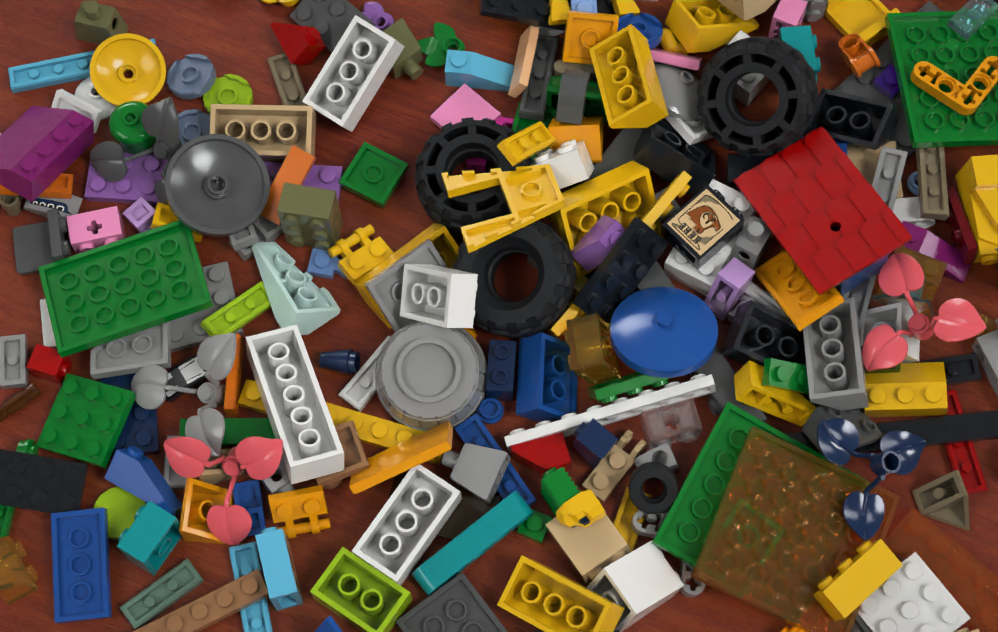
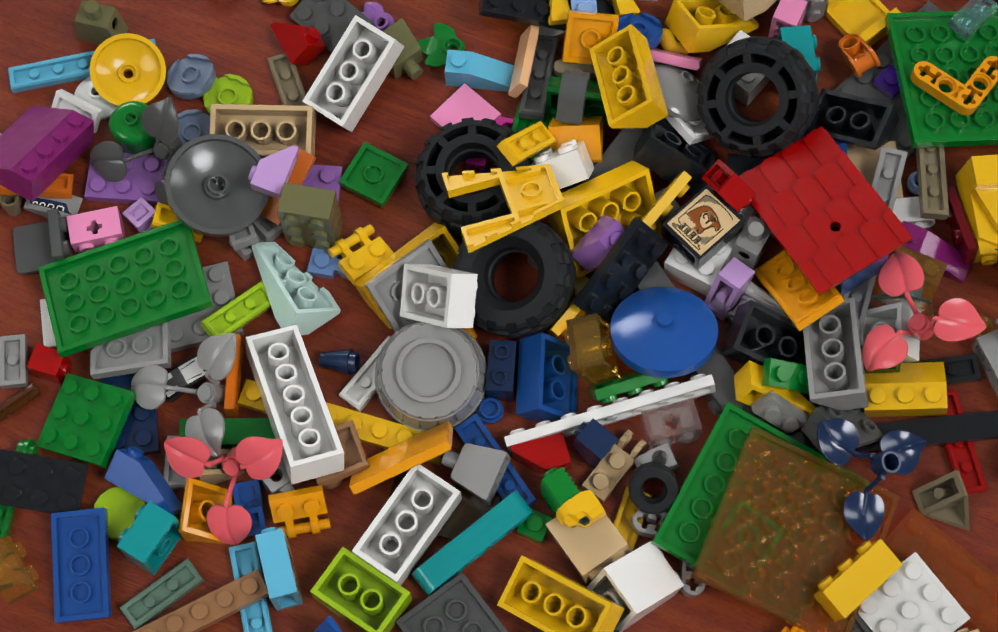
(273, 171): none -> lavender slope
(729, 185): none -> red slope
(779, 412): none -> light grey plate

